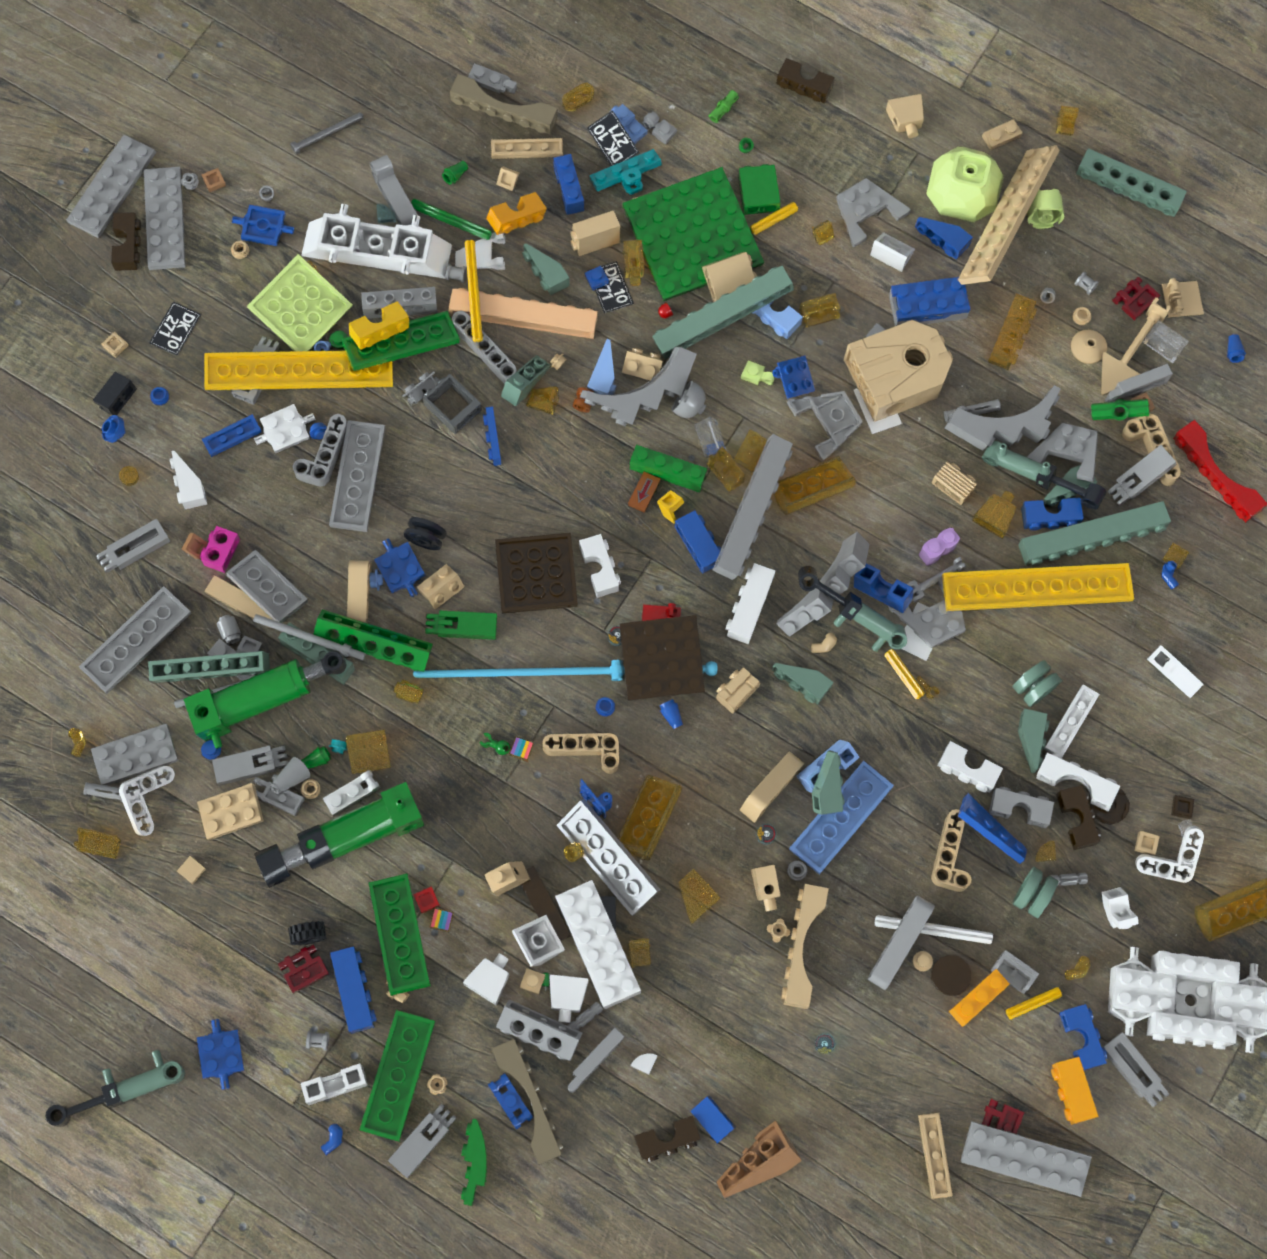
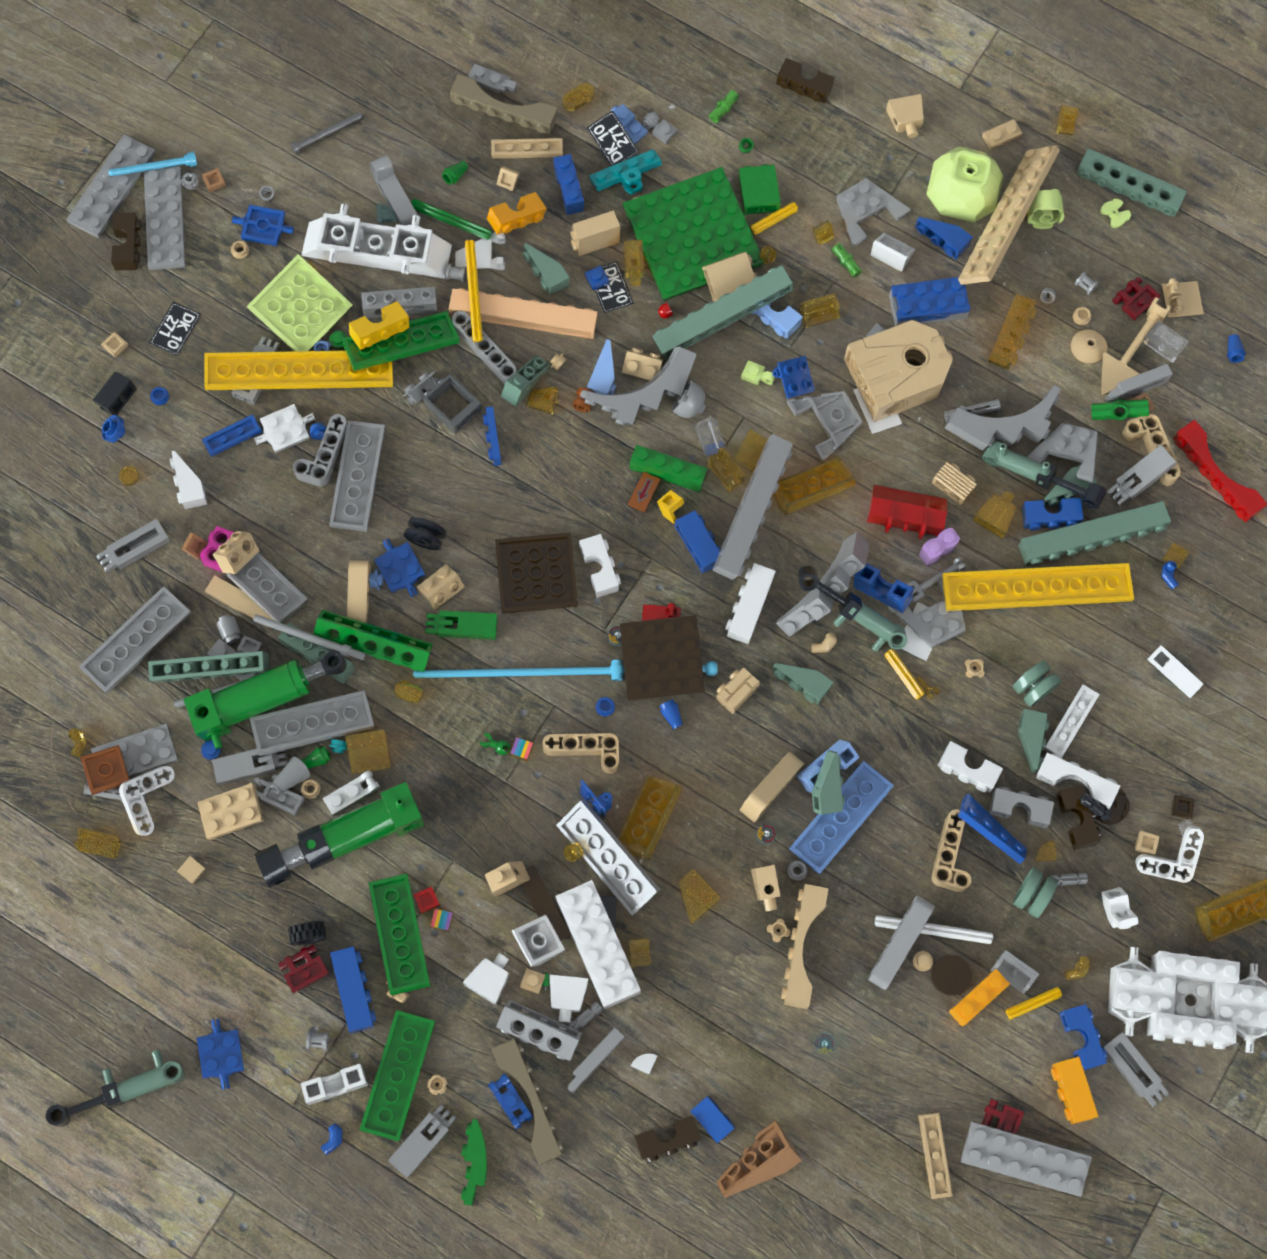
(105, 769): none -> dark orange plate
(188, 160): none -> medium azure piece
(236, 552): none -> tan brick
(311, 723): none -> light grey plate
(767, 255): none -> clear yellow plate
(846, 260): none -> bright green pin
(907, 511): none -> red piece
(978, 663): none -> tan plate
(1095, 807): none -> black axle
(1111, 209): none -> yellowish green piece

